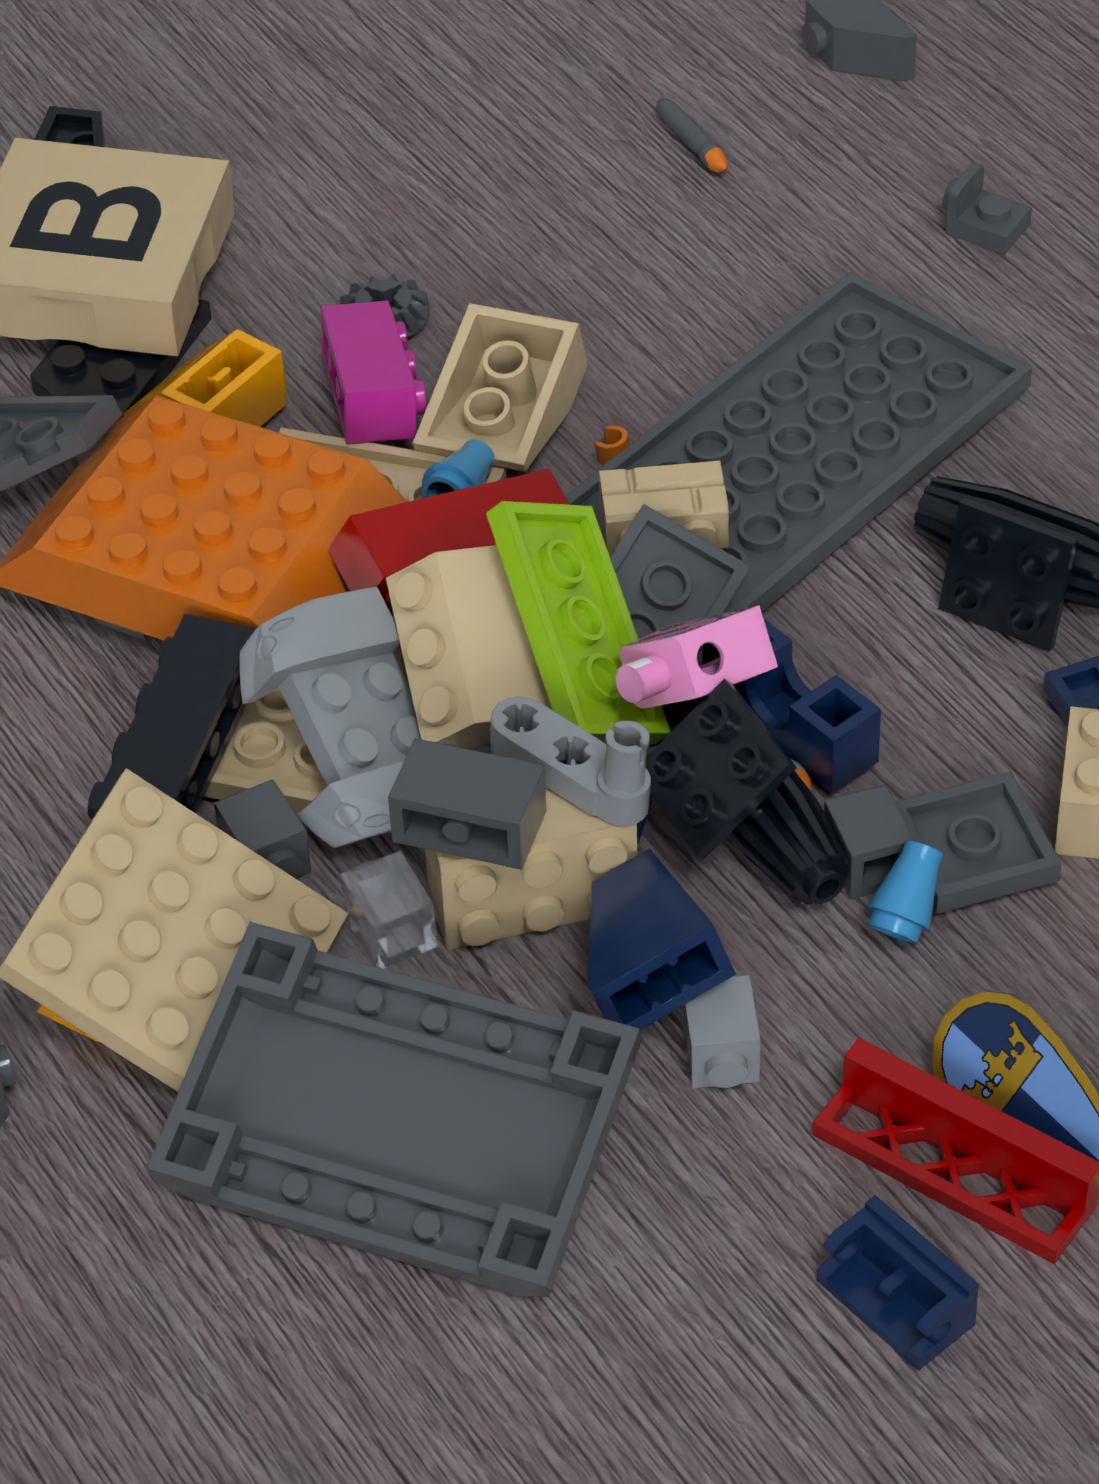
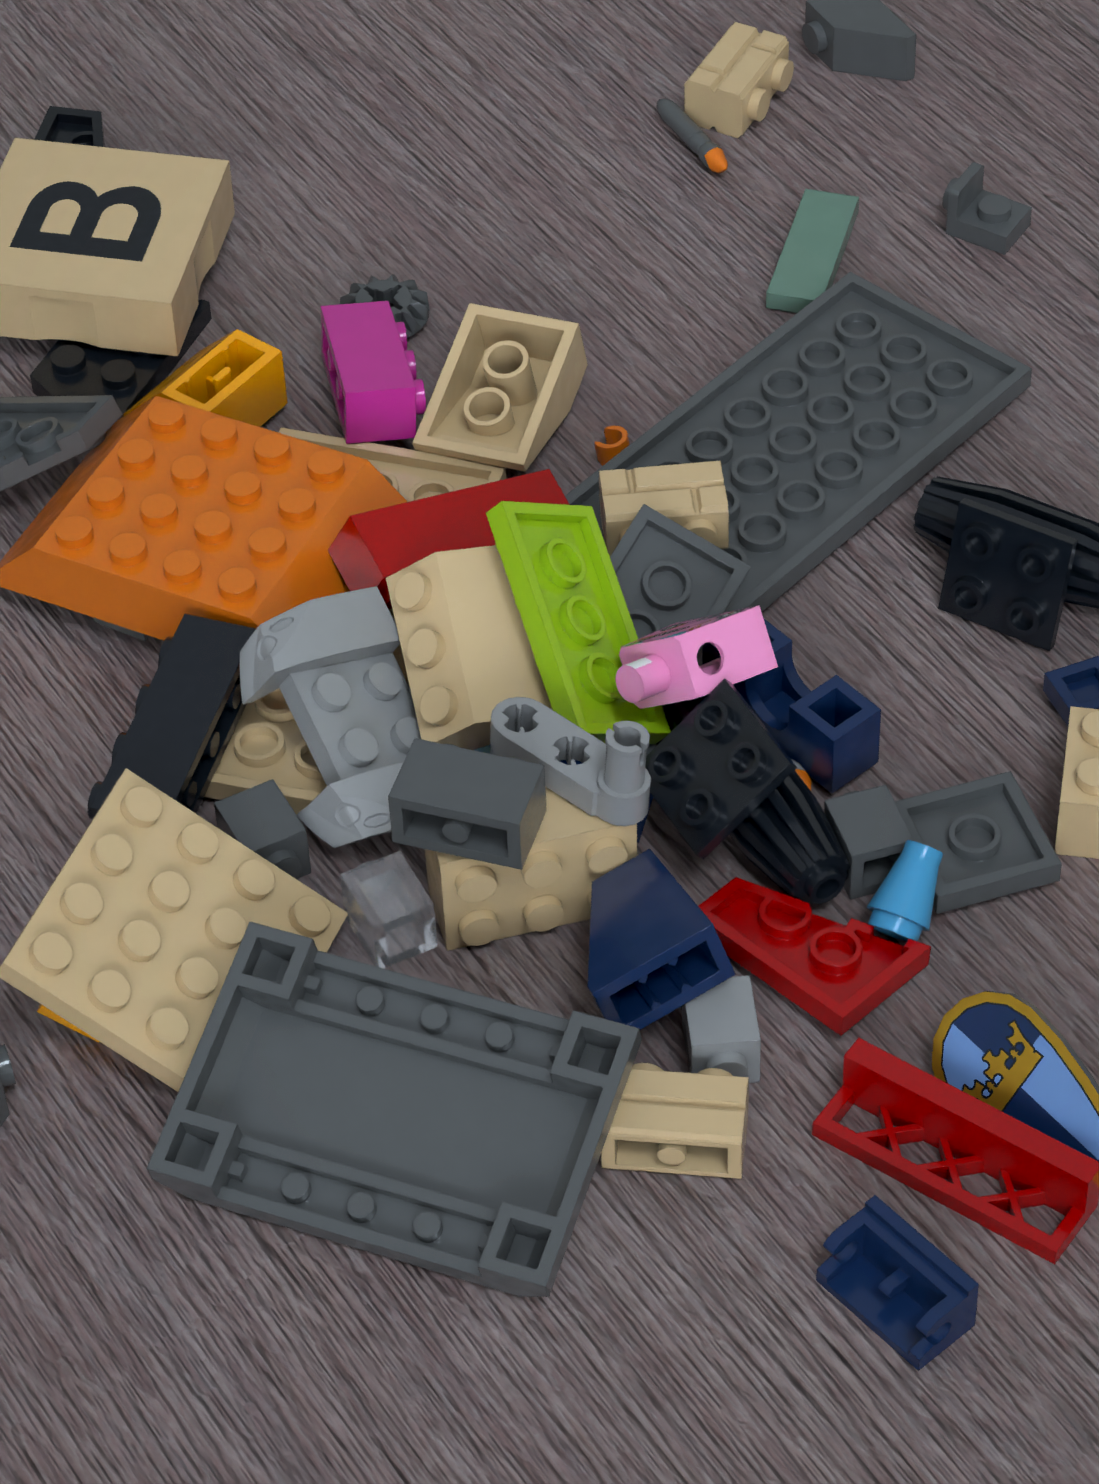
(459, 470): dark azure cone -> none
(680, 1123): none -> tan brick
(738, 80): none -> tan brick
(812, 249): none -> sand green tile
(813, 961): none -> red wing

